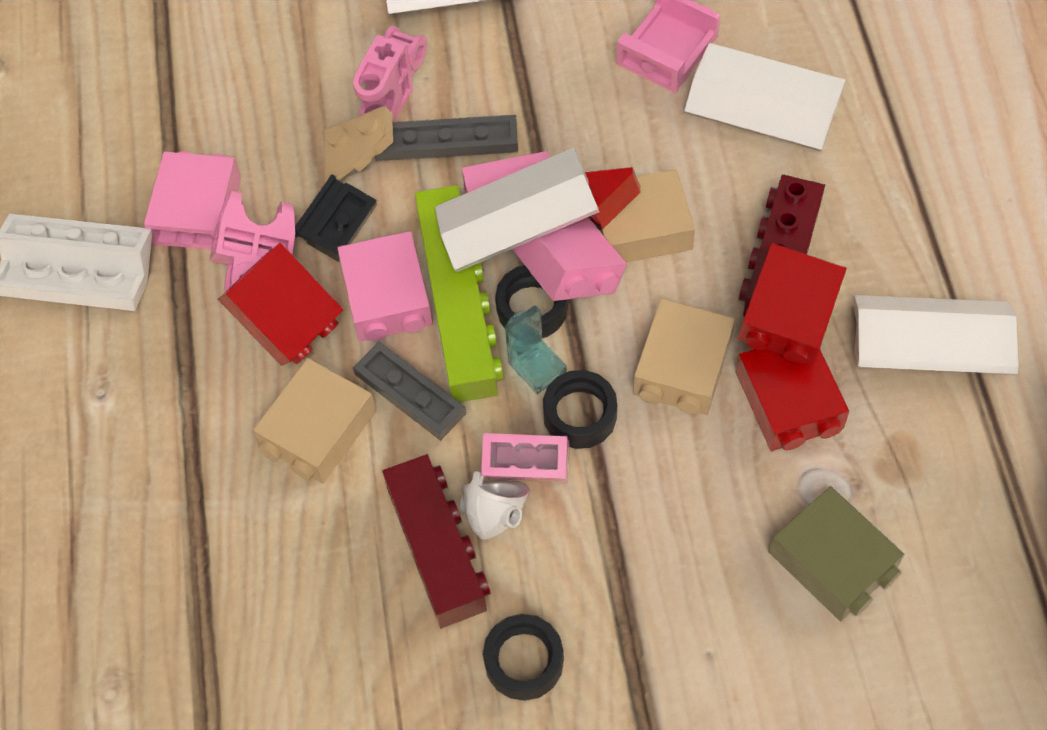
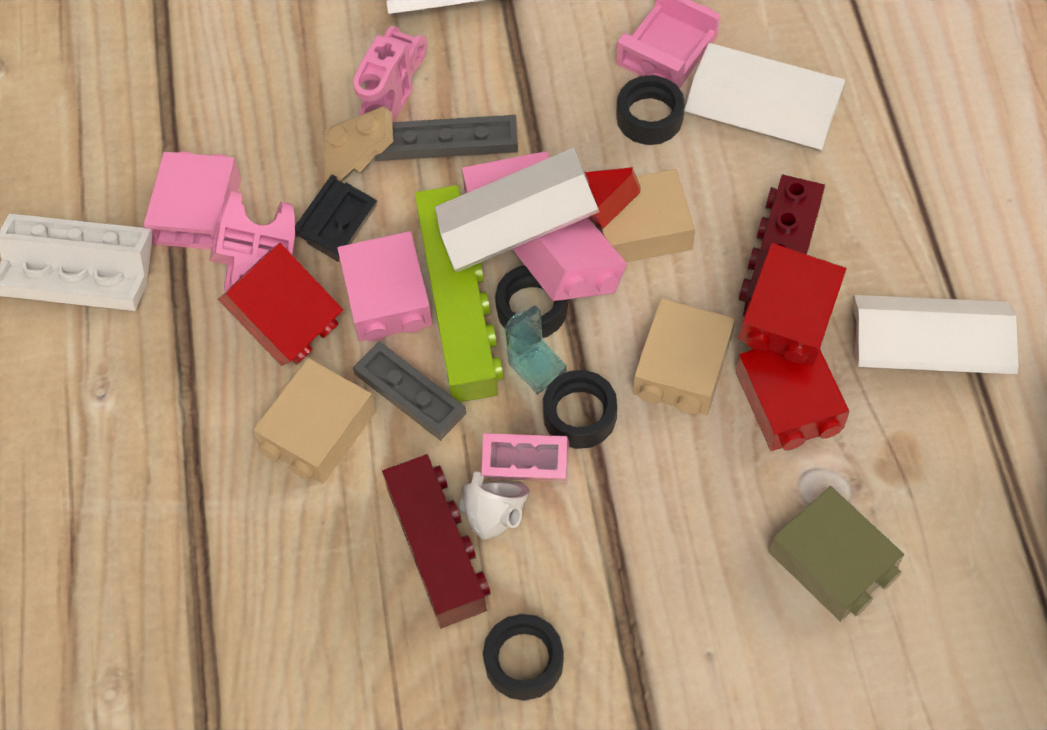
(650, 88): none -> black tyre

